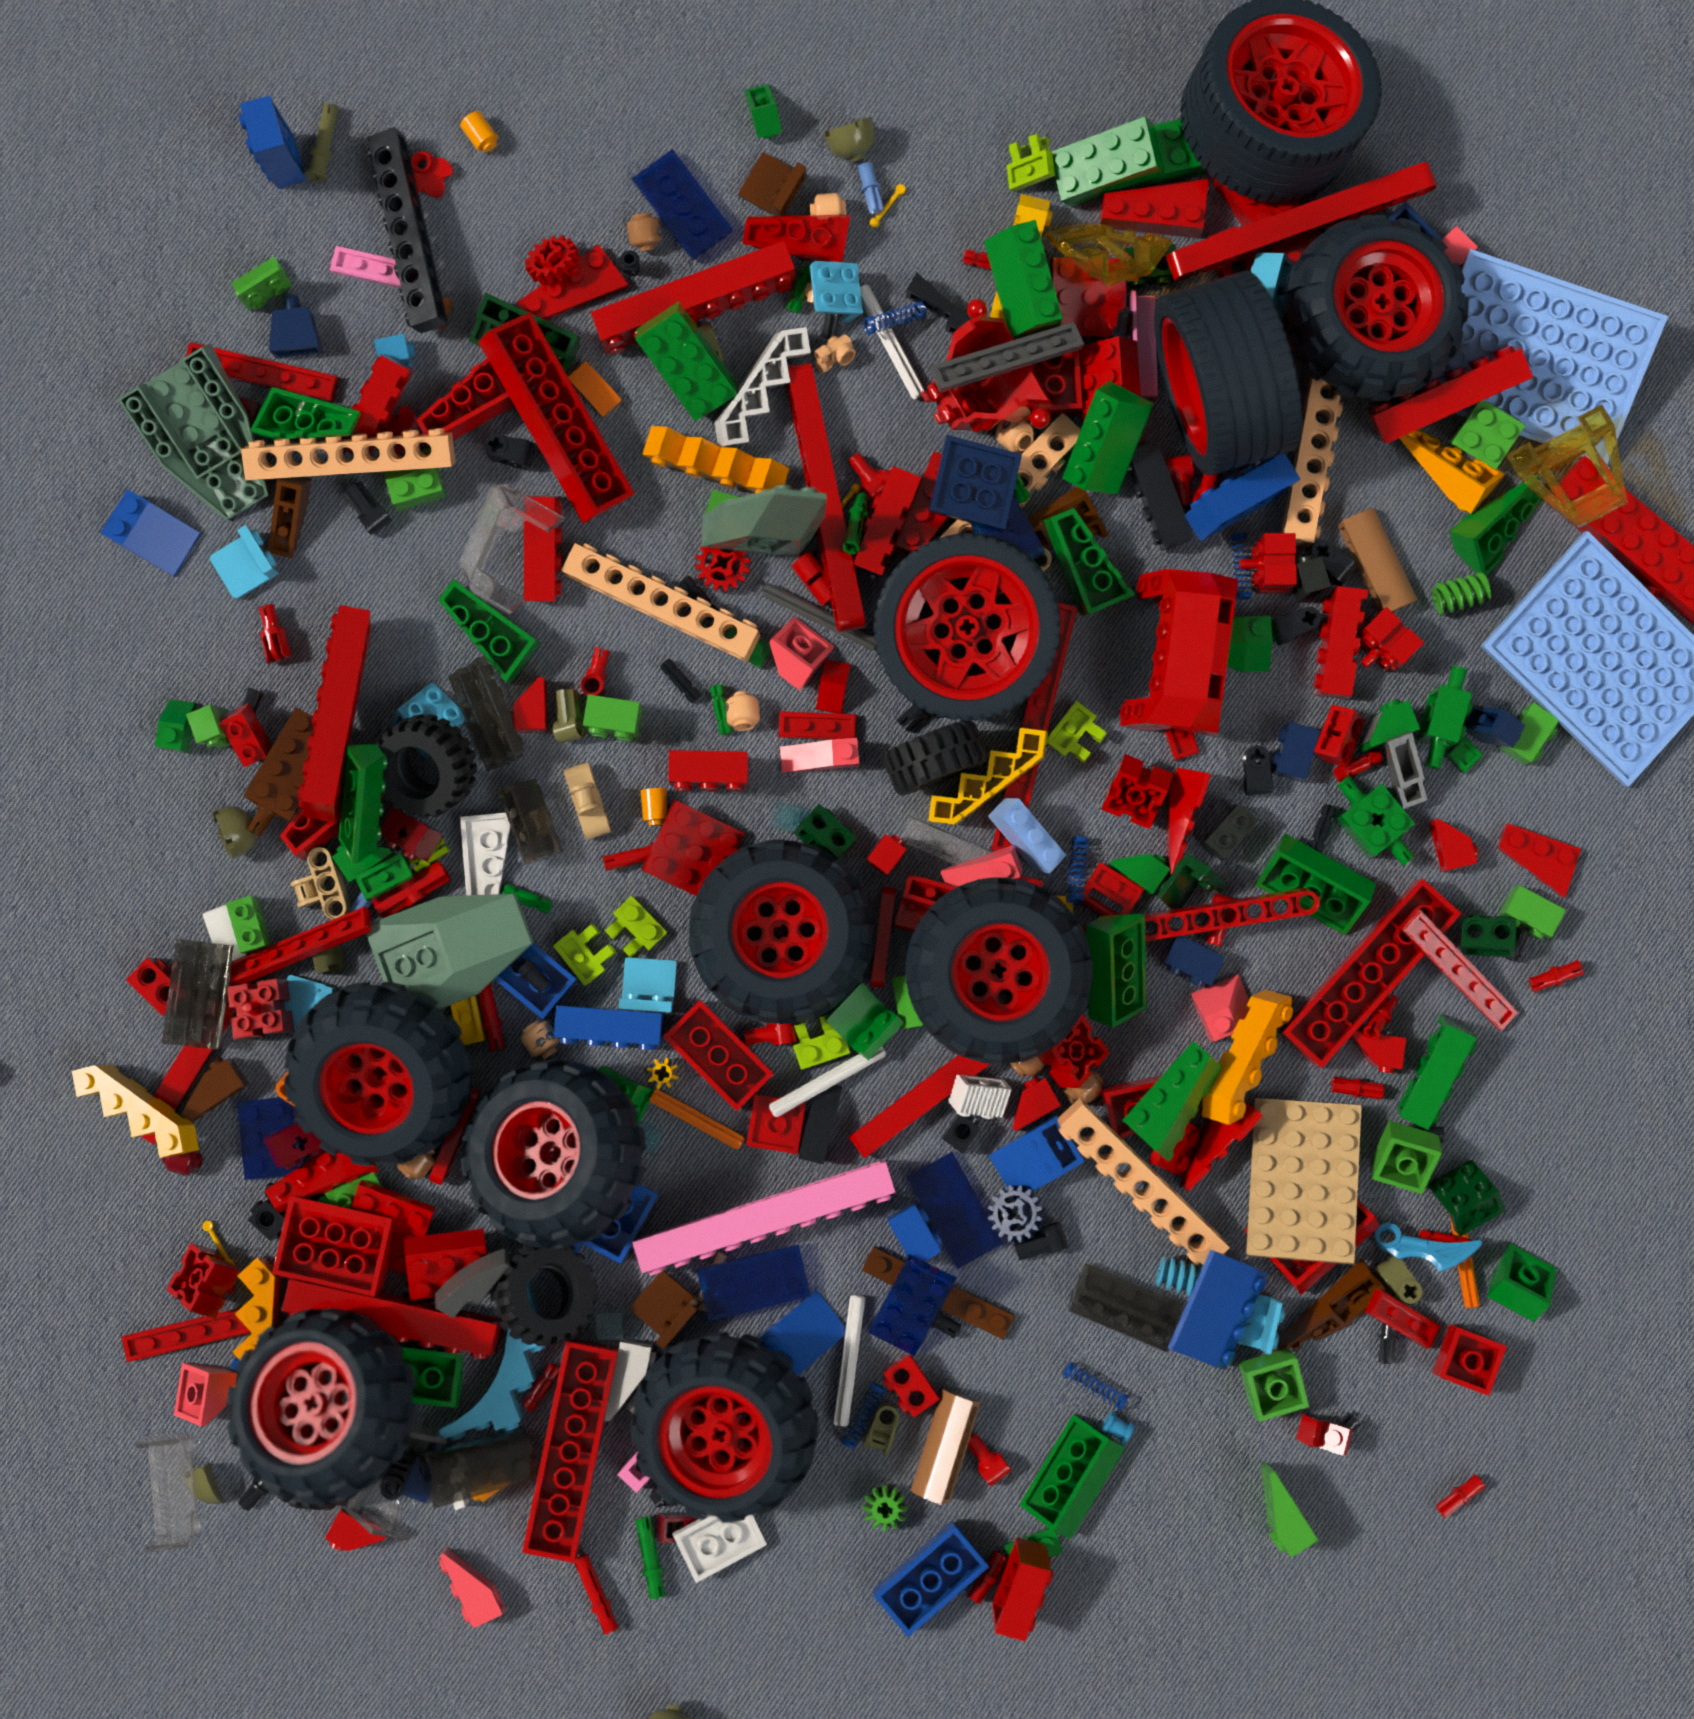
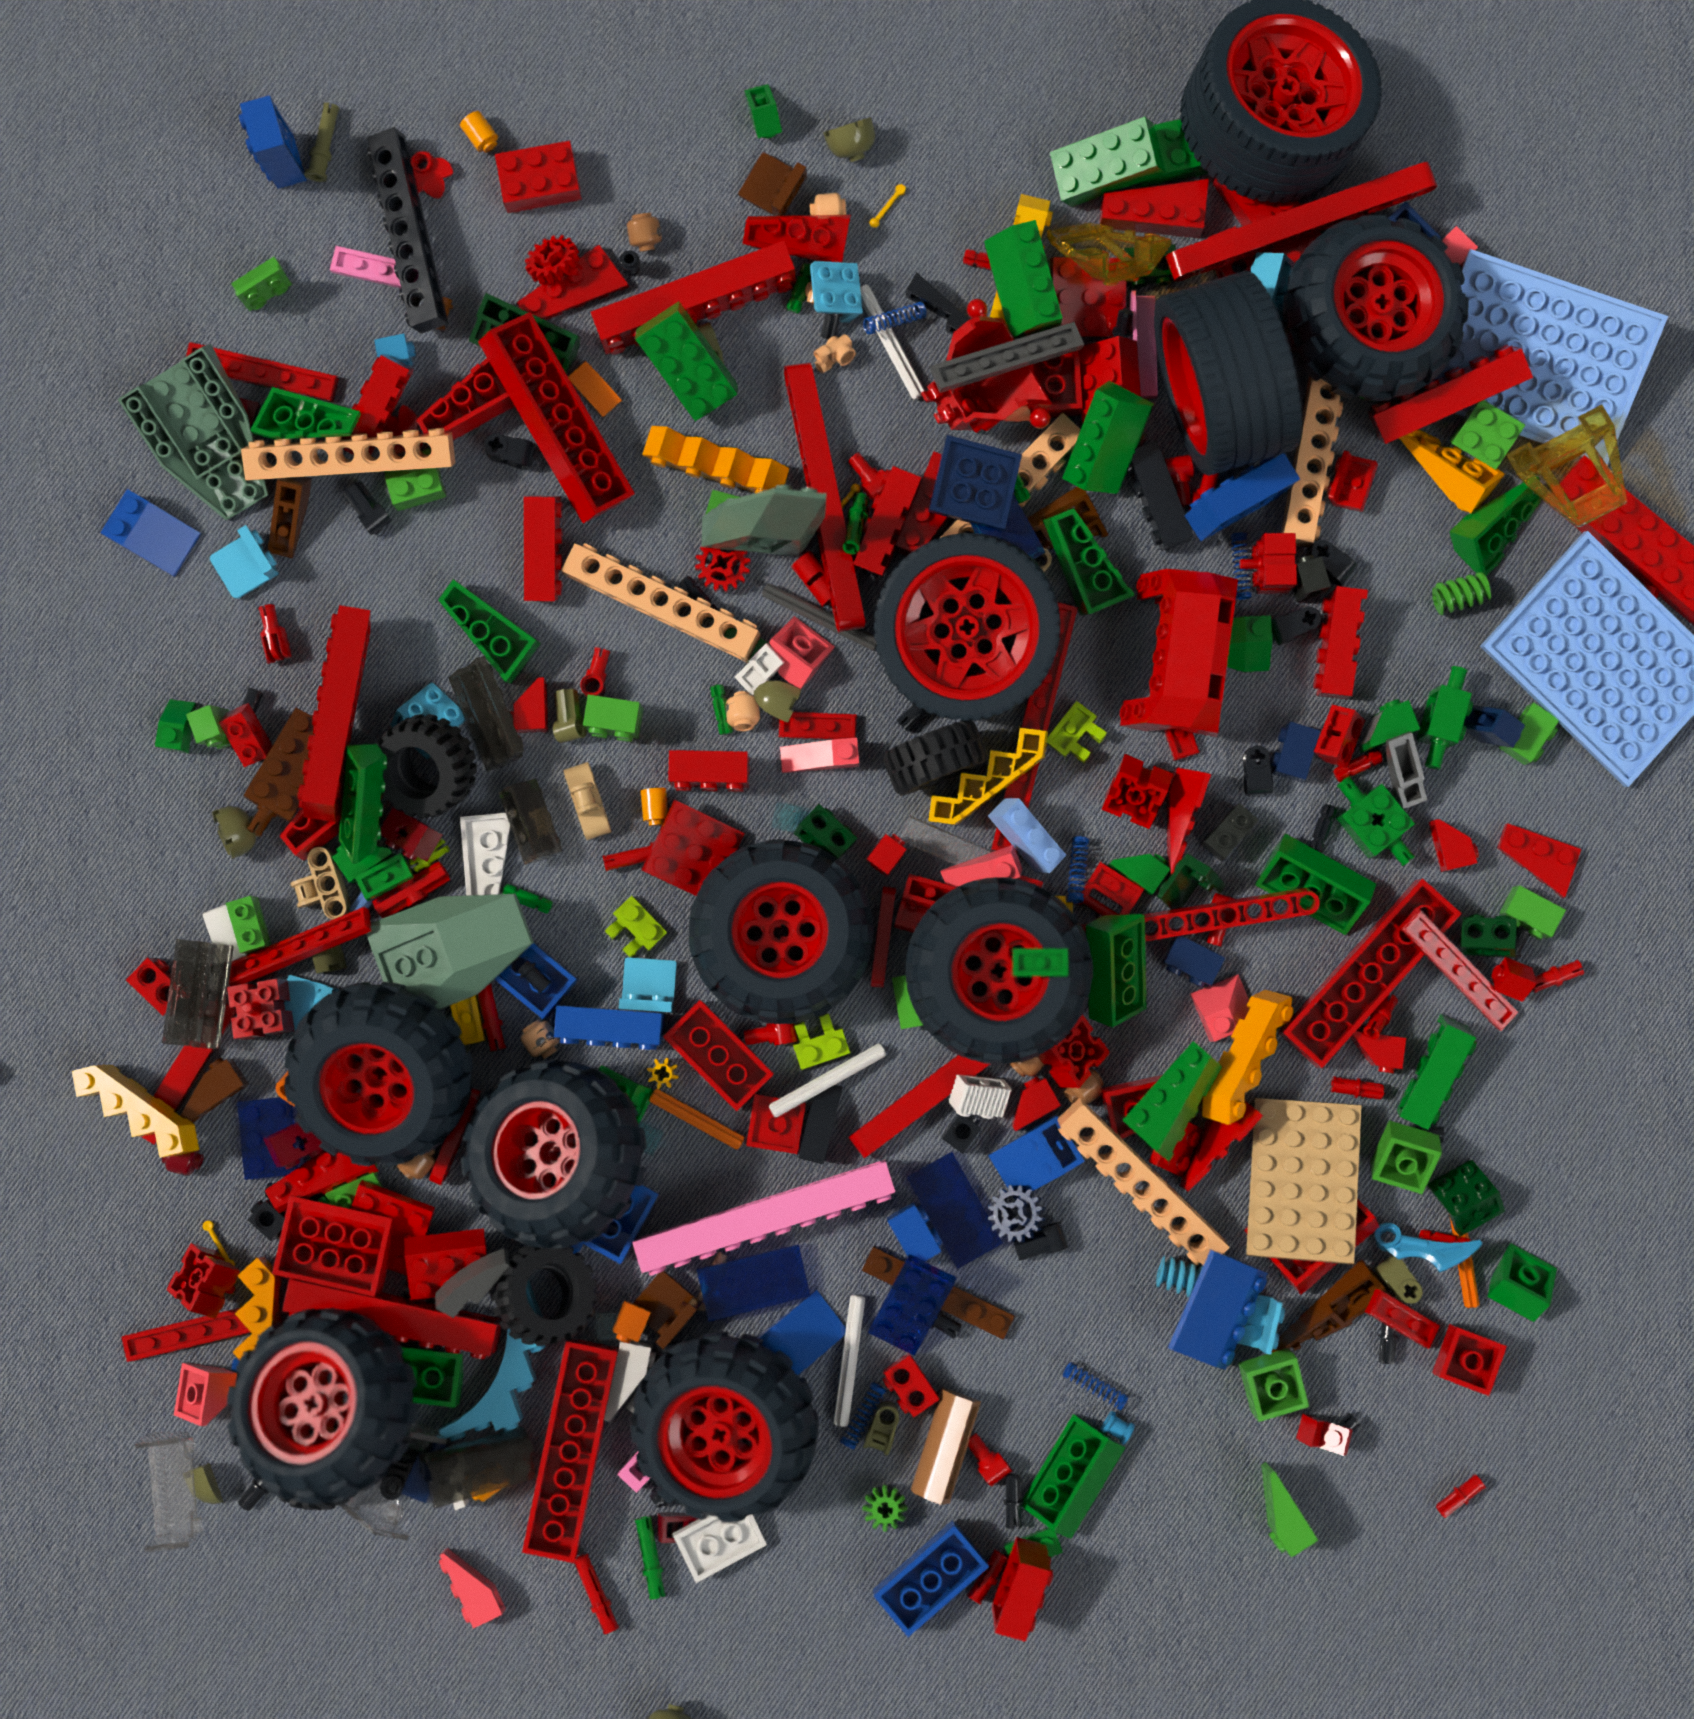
(293, 330): dark blue torso -> none
(349, 1534): red slope -> none
(505, 510): clear windscreen -> none
(538, 176): none -> red brick
(540, 1387): red axle -> none
(580, 957): lime plate -> none
(630, 1322): none -> orange brick
(680, 680): black axle -> none
(682, 205): clear blue plate -> none
(760, 668): none -> white slope
(767, 372): white brick -> none
(777, 698): none -> olive brick
(833, 686): red slope -> none
(863, 1021): green bracket -> none
(870, 187): medium blue axle -> none
(1013, 1501): none -> black axle
(1014, 435): light nougat head -> none
(1031, 169): lime plate -> none
(1040, 962): none -> green plate
(1124, 1307): clear smoke brick -> none
(1352, 482): none -> red bracket
(1377, 561): medium nougat brick -> none
(1388, 640): red brick -> none
(1464, 755): green tile -> none
(1513, 979): none -> red brick

